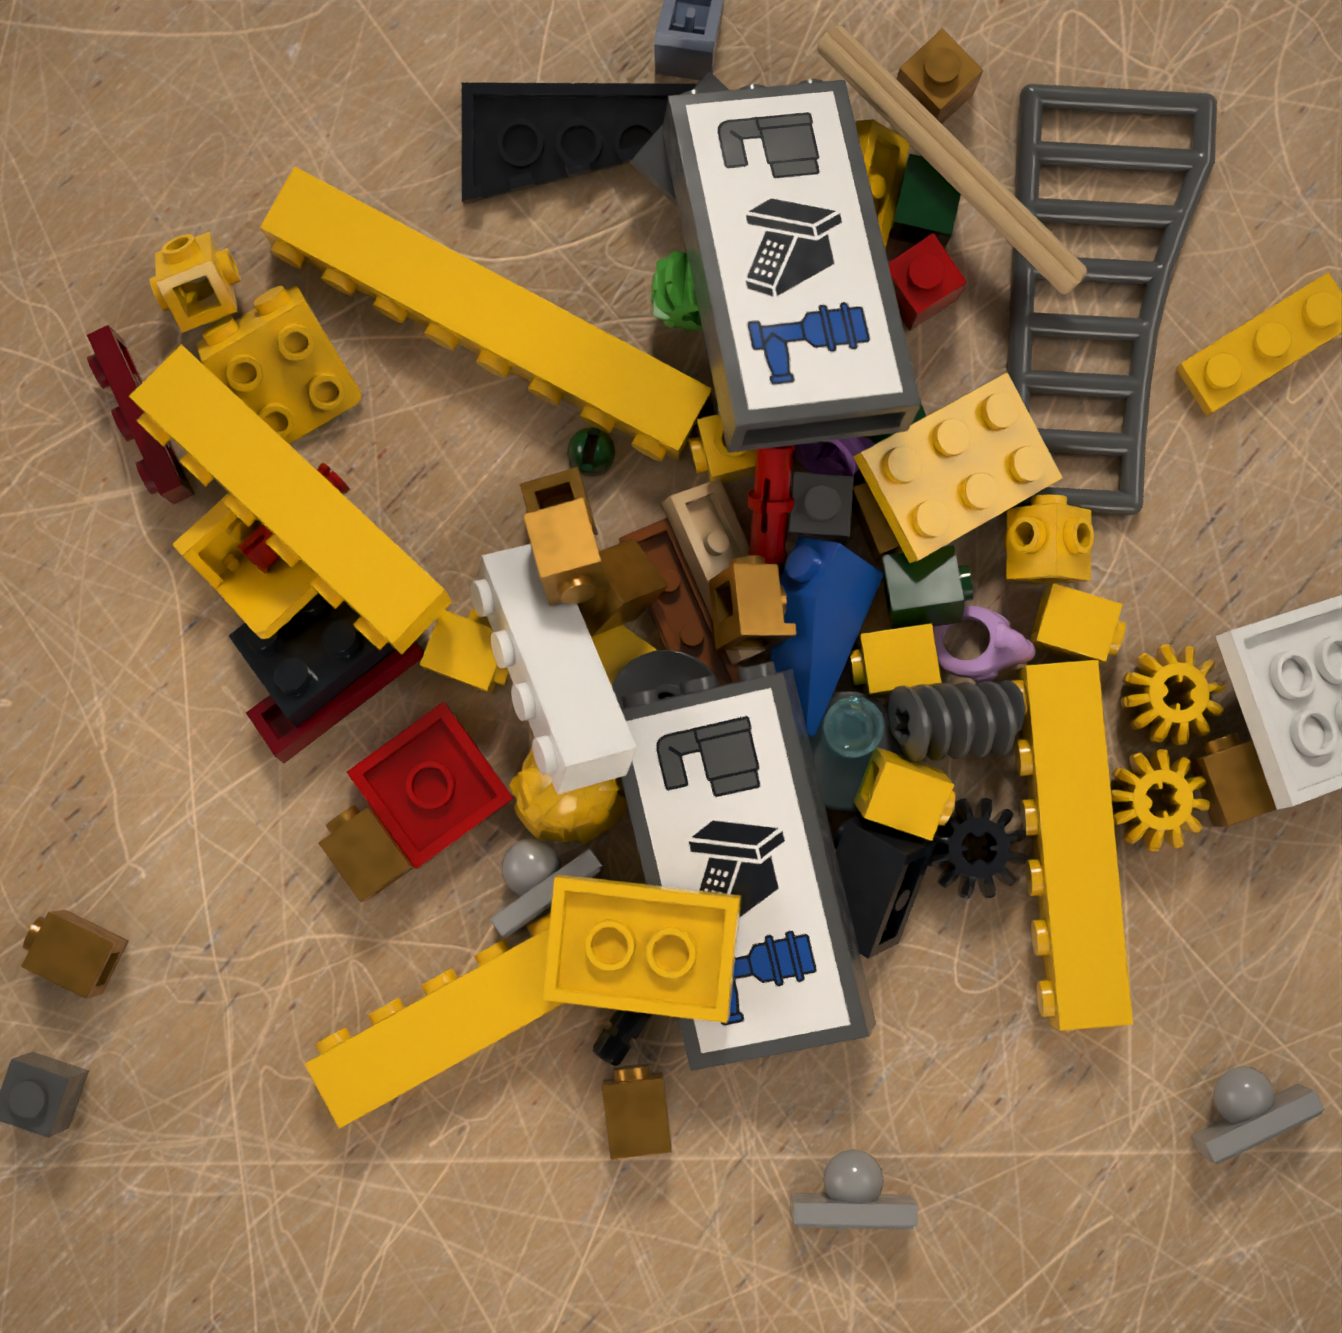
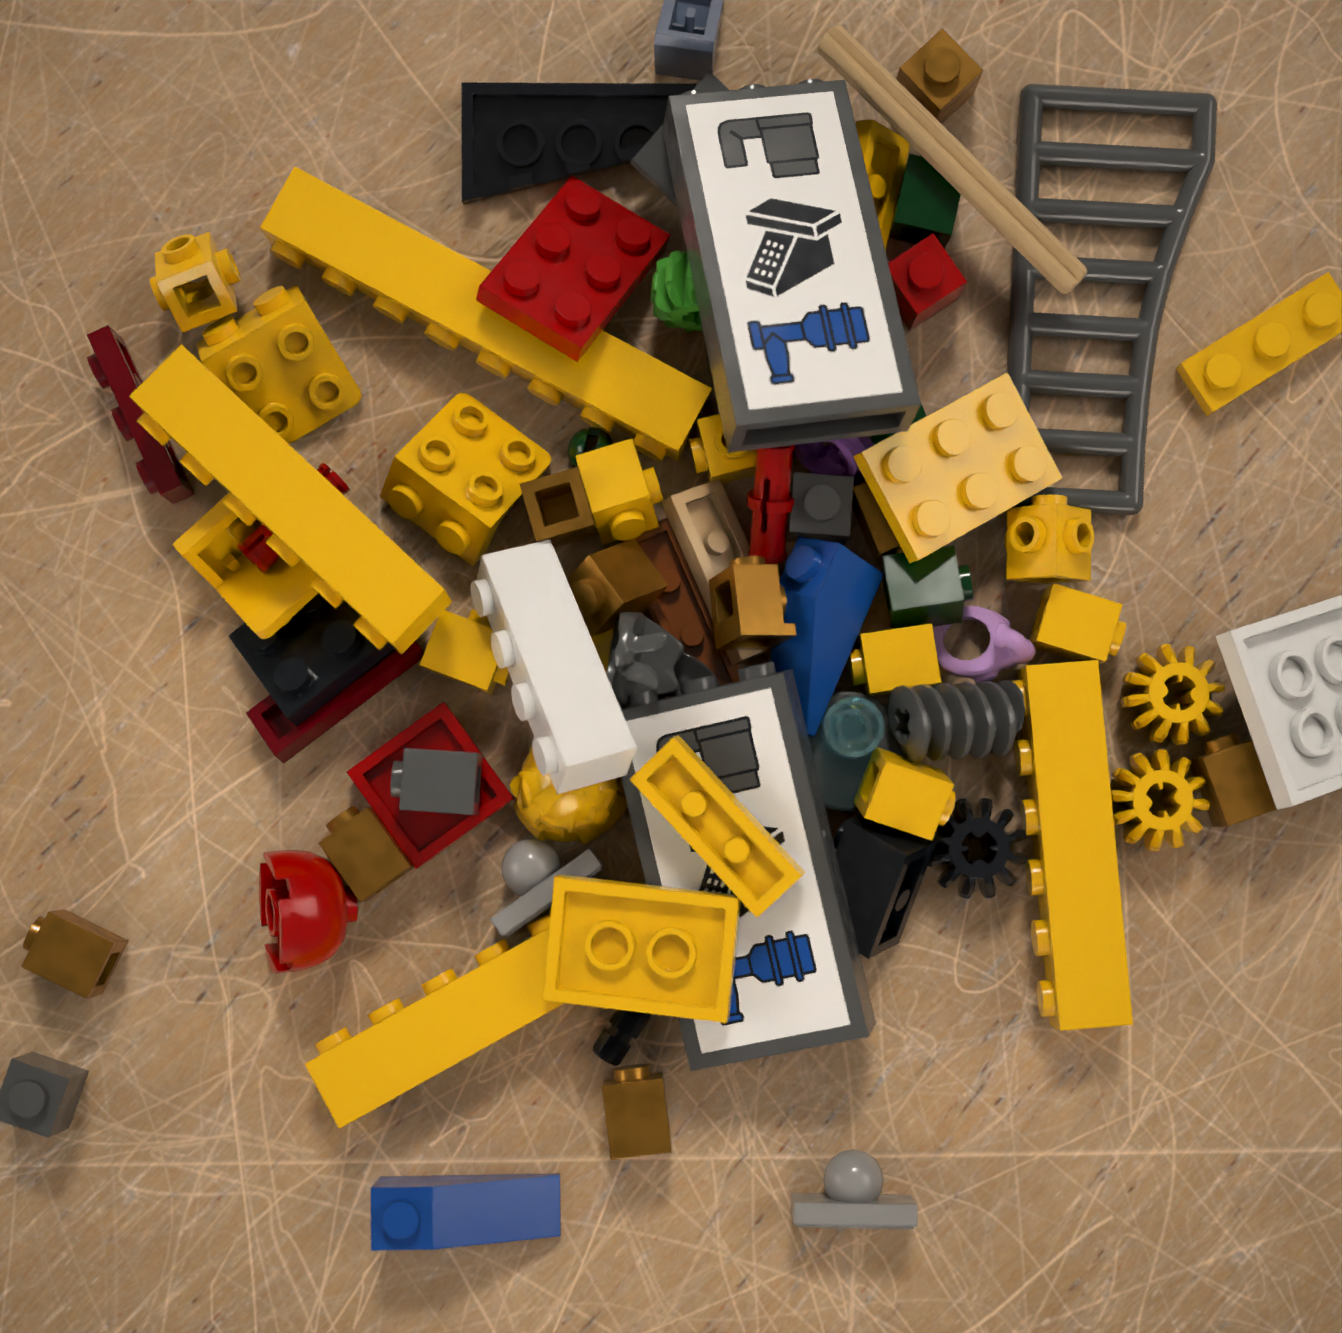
(303, 908): none -> red cylinder
(438, 781): none -> dark grey brick
(462, 475): none -> yellow bracket
(463, 1210): none -> blue slope
(566, 552): brick -> none
(573, 268): none -> red plate
(619, 491): none -> yellow brick
(642, 657): none -> dark grey piece
(717, 826): none -> yellow plate
(1252, 1113): light grey tile -> none

